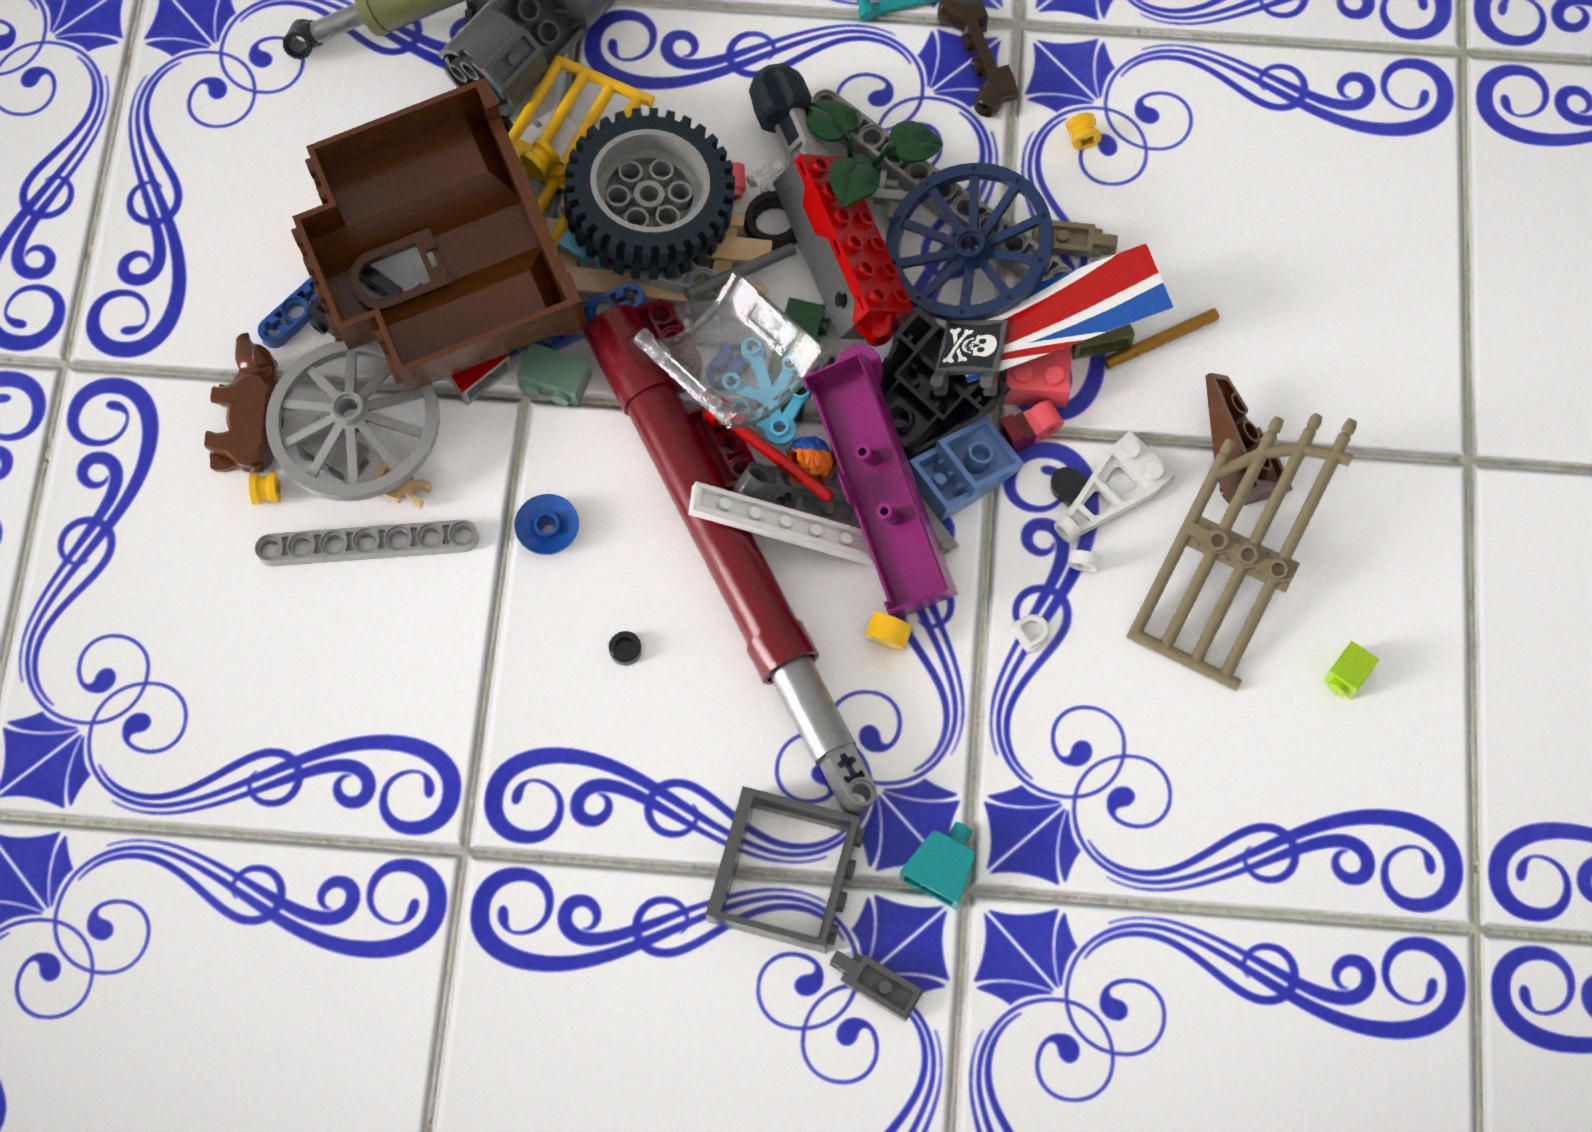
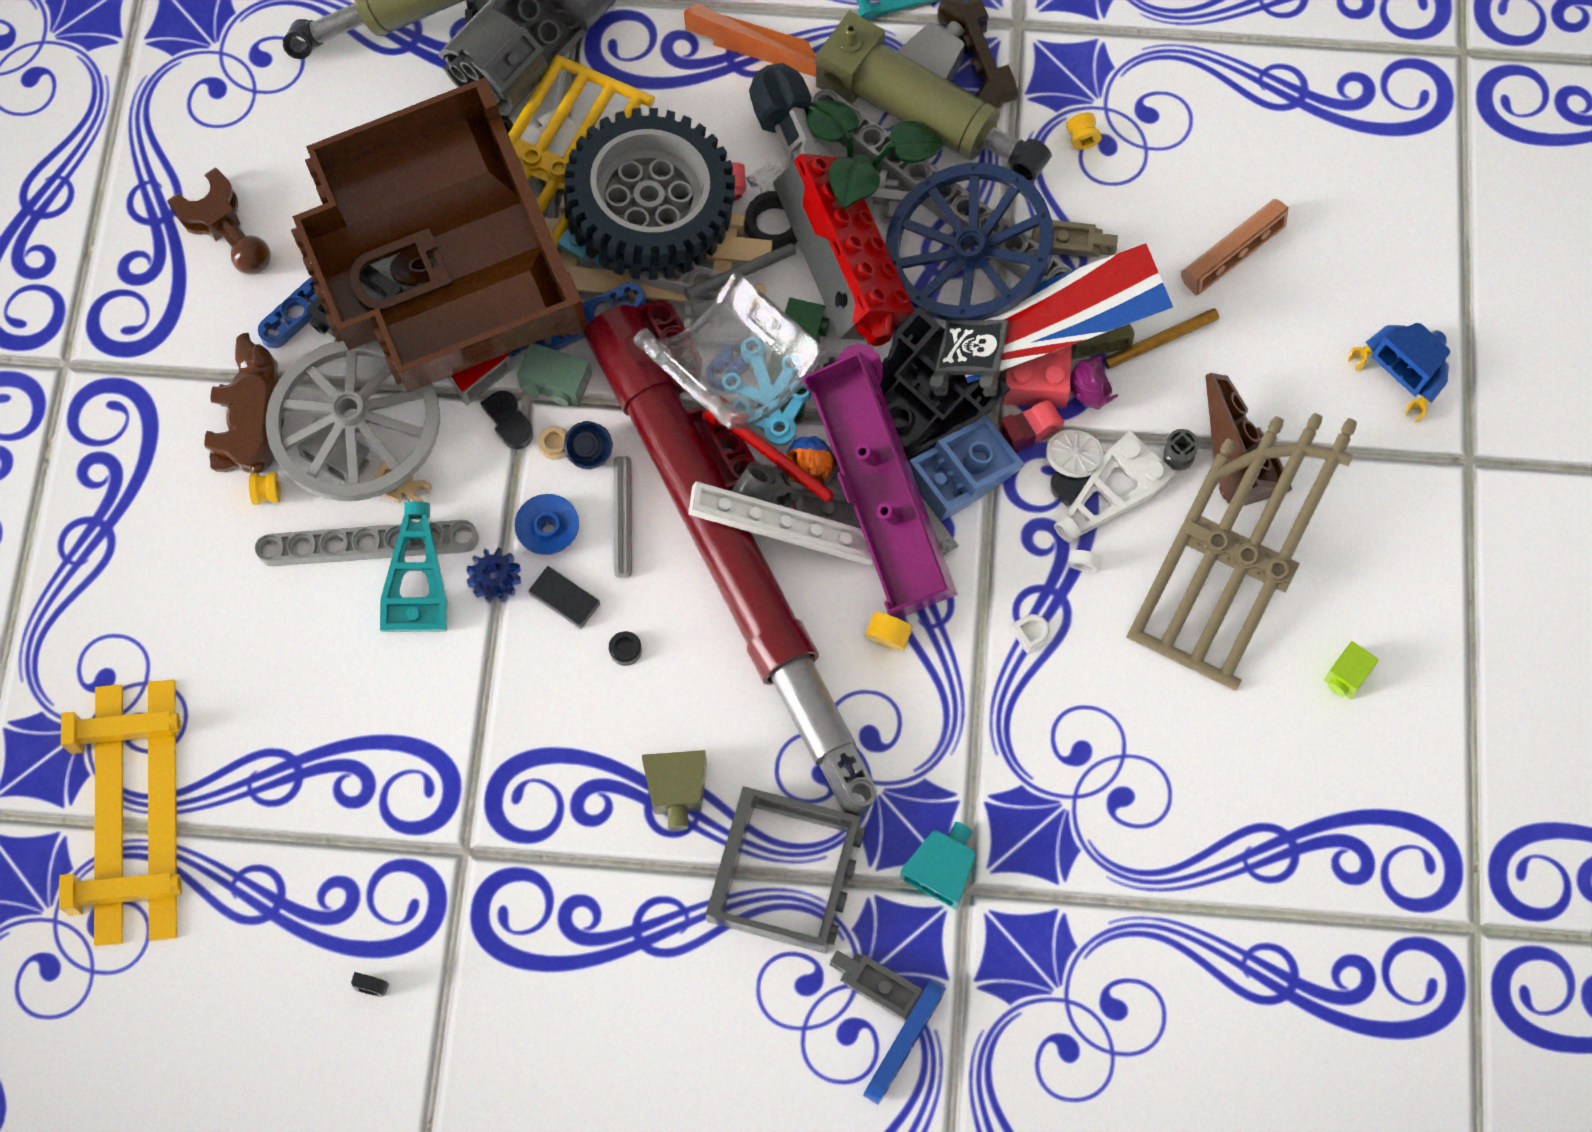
(109, 886): none -> yellow fence
(218, 218): none -> reddish brown piece
(369, 985): none -> black tile
(409, 268): none -> reddish brown dish
(414, 613): none -> teal plate
(500, 406): none -> black tile
(506, 577): none -> clear blue gear
(515, 431): none -> black tile
(539, 157): yellow wheel -> none
(552, 442): none -> tan tile
(564, 597): none -> black tile
(588, 445): none -> dark blue hair
(622, 517): none -> light grey axle
(676, 784): none -> olive torso
(751, 39): none -> orange wedge
(860, 65): none -> olive piece
(904, 1042): none -> blue beam
(937, 49): none -> light grey torso
(1074, 453): none -> white wheel
(1091, 383): none -> magenta hair
(1175, 454): none -> dark grey wheel
(1235, 246): none -> nougat brick
(1412, 358): none -> blue torso

